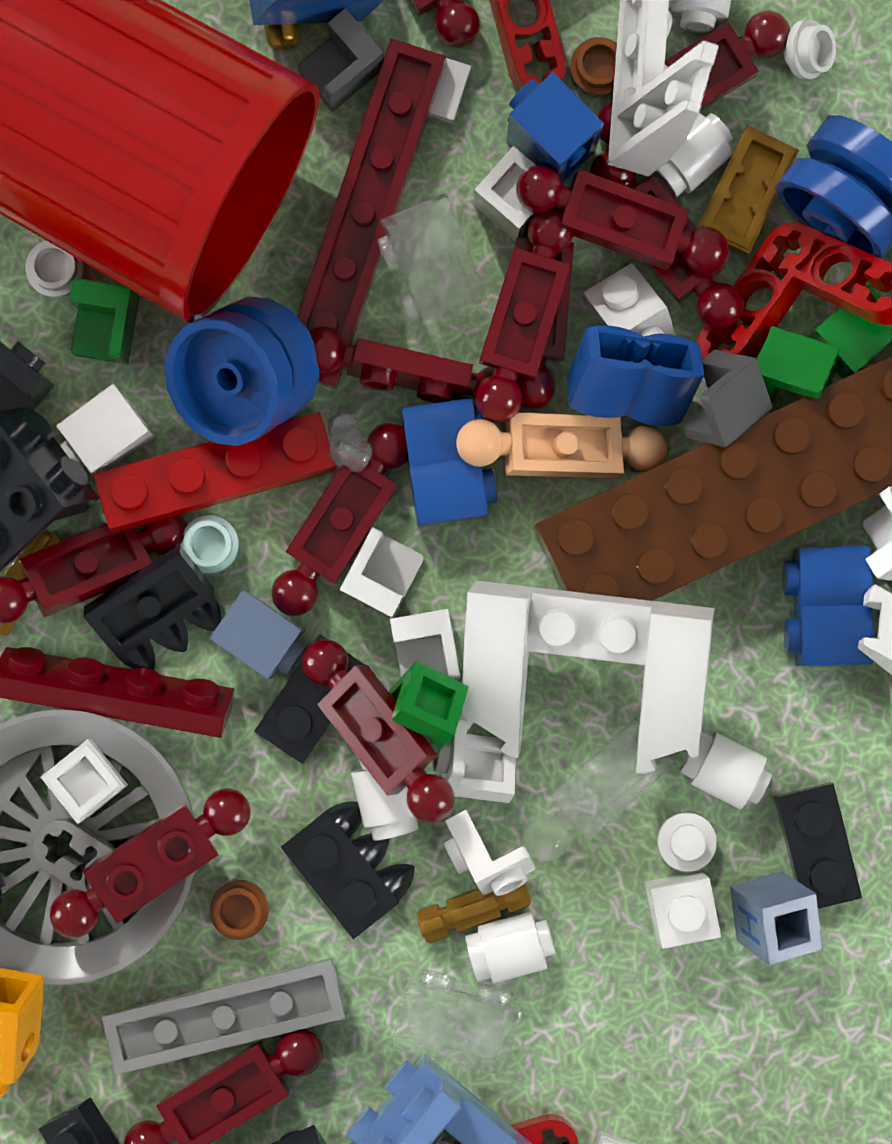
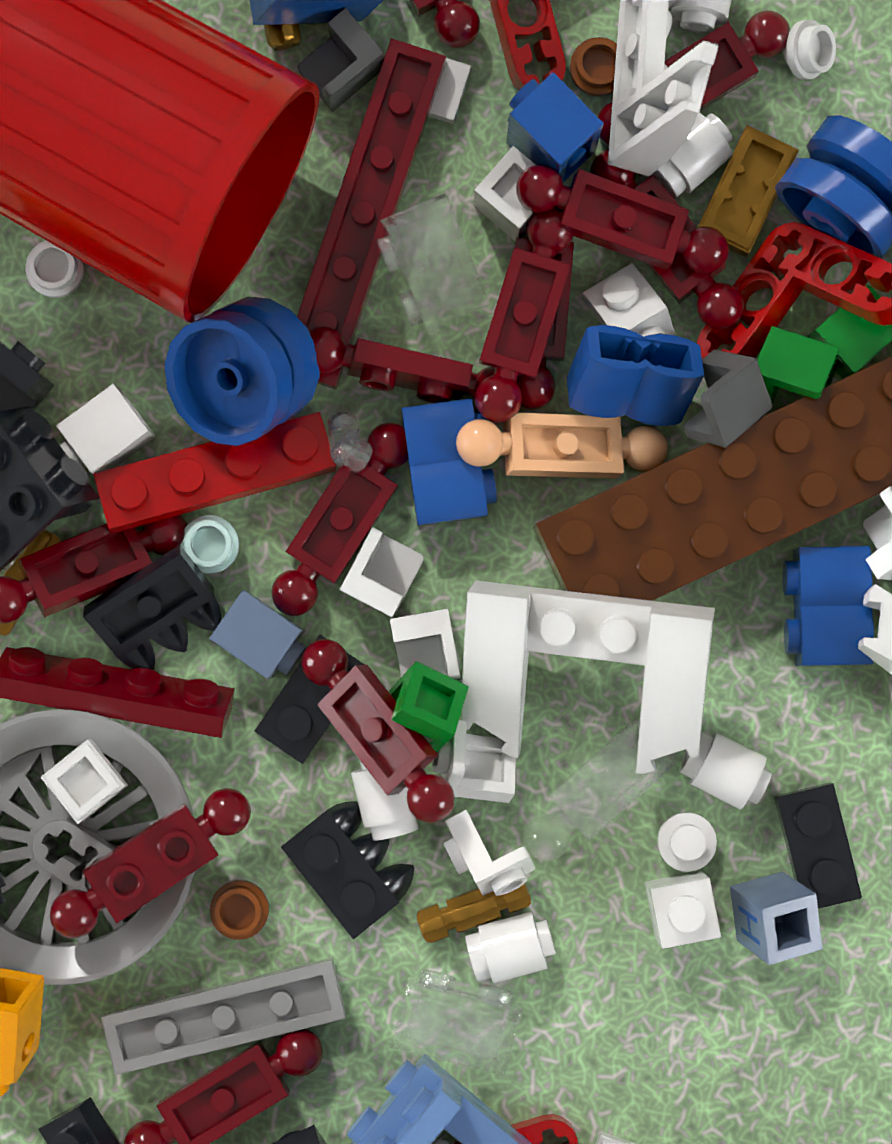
(103, 320): green panel -> none

